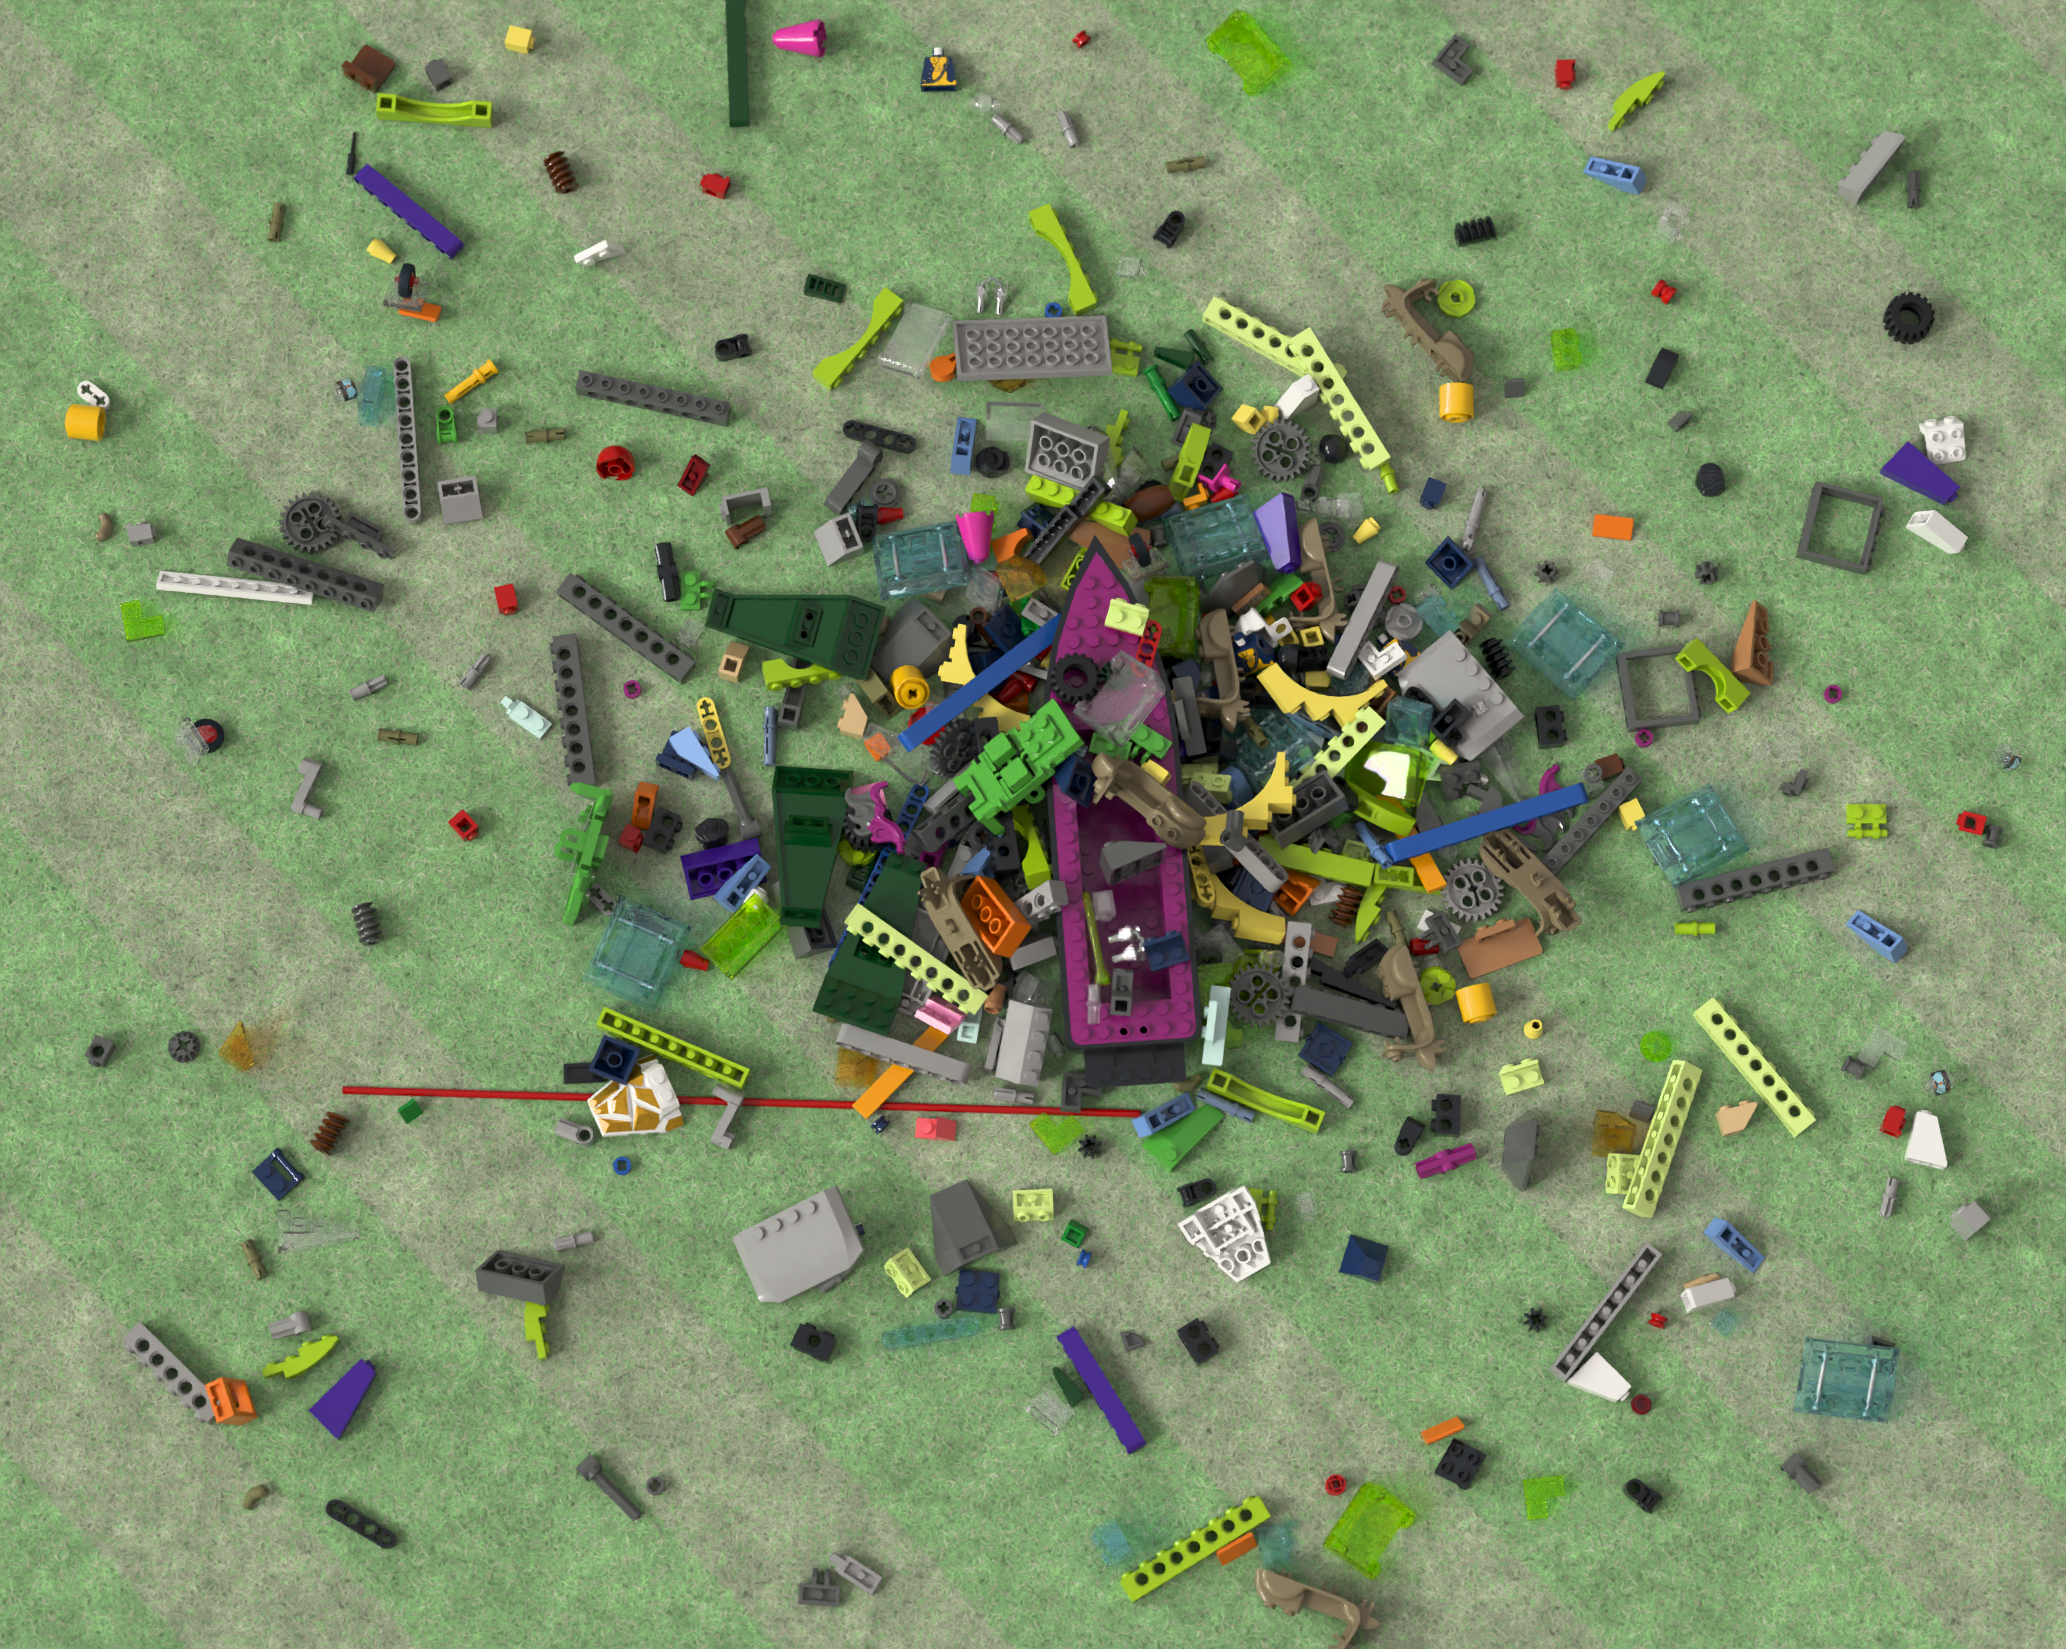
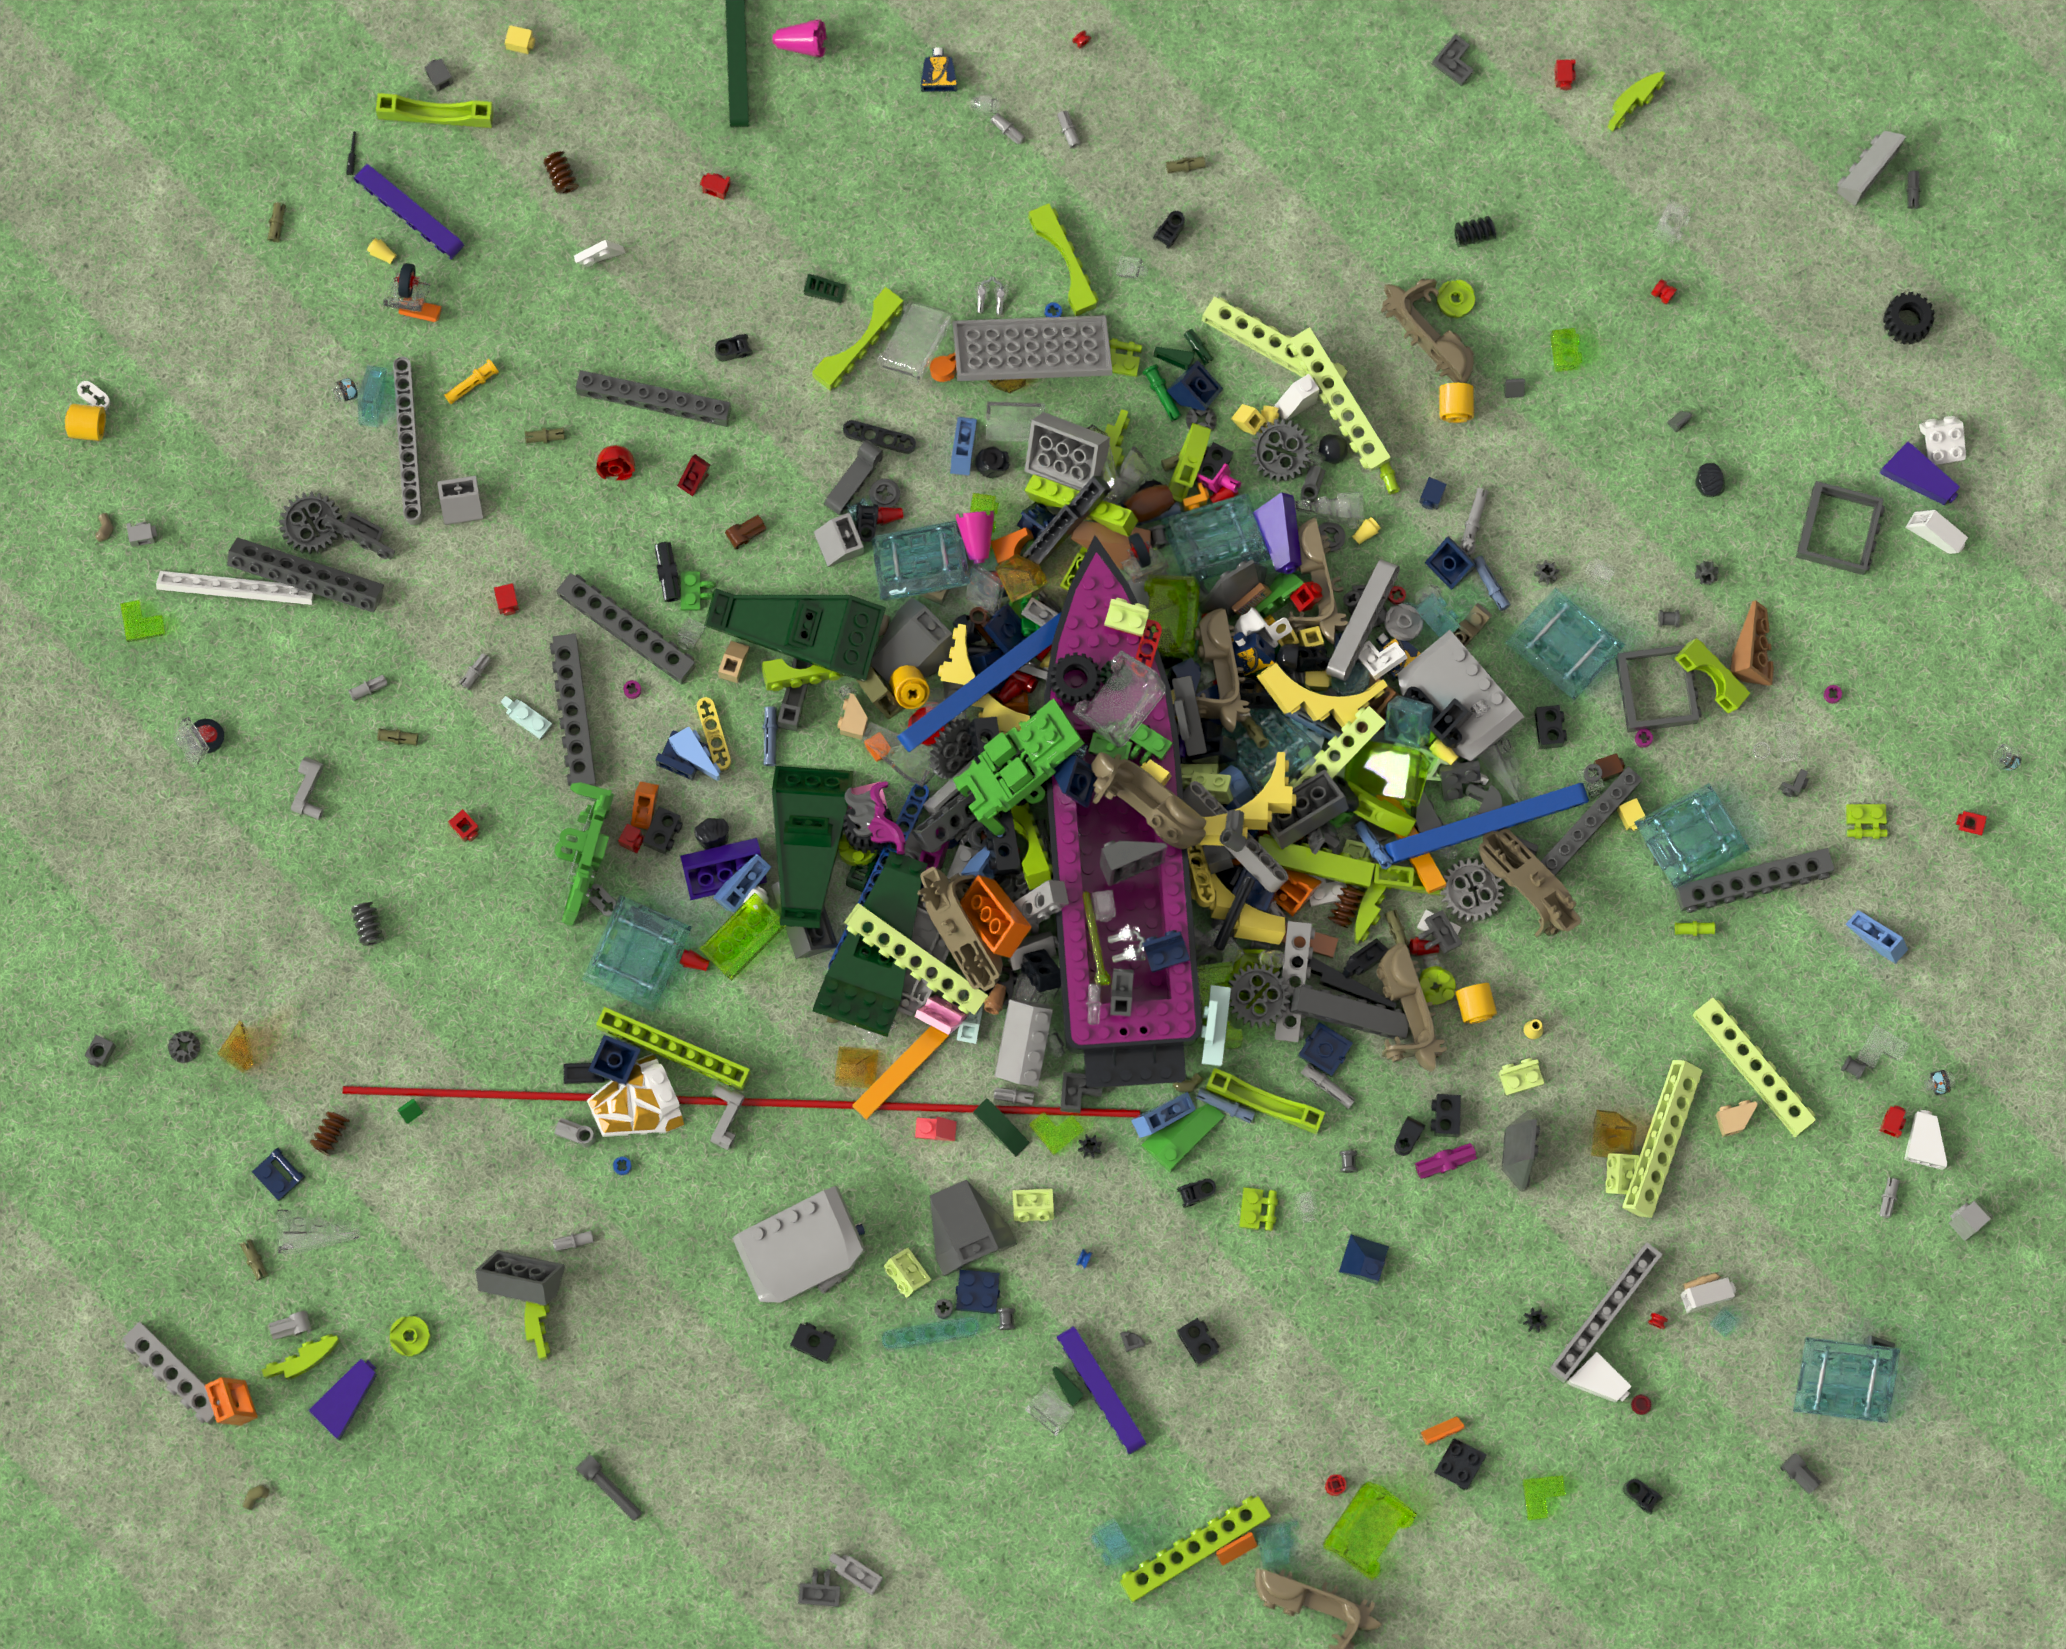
(360, 1525): black beam -> none
(368, 68): reddish brown bracket -> none
(421, 1336): none -> lime plate
(446, 429): bright green piece -> none
(488, 421): light grey brick -> none
(650, 1482): dark grey bush -> none
(743, 500): light grey panel -> none
(748, 826): dark grey axle -> none
(880, 1124): dark blue bush -> none
(903, 1055): light grey beam -> none
(995, 1042): light grey hinge -> none
(1000, 1127): none -> dark green slope
(1041, 970): none -> black brick
(1074, 1233): green slope -> none
(1188, 417): dark grey hinge -> none
(1230, 1233): white wedge -> none
(1234, 913): none -> black axle
(1249, 51): clear neon green windscreen -> none
(1497, 658): black piece -> none
(1499, 947): medium nougat bracket -> none
(1546, 826): piece -> none
(1612, 527): orange slope -> none
(1619, 175): medium blue slope -> none
(1641, 1111): dark grey slope -> none
(1647, 1050): clear neon green gear -> none
(1662, 368): black slope -> none
(1734, 1244): medium blue slope -> none
(1992, 836): dark grey bush -> none

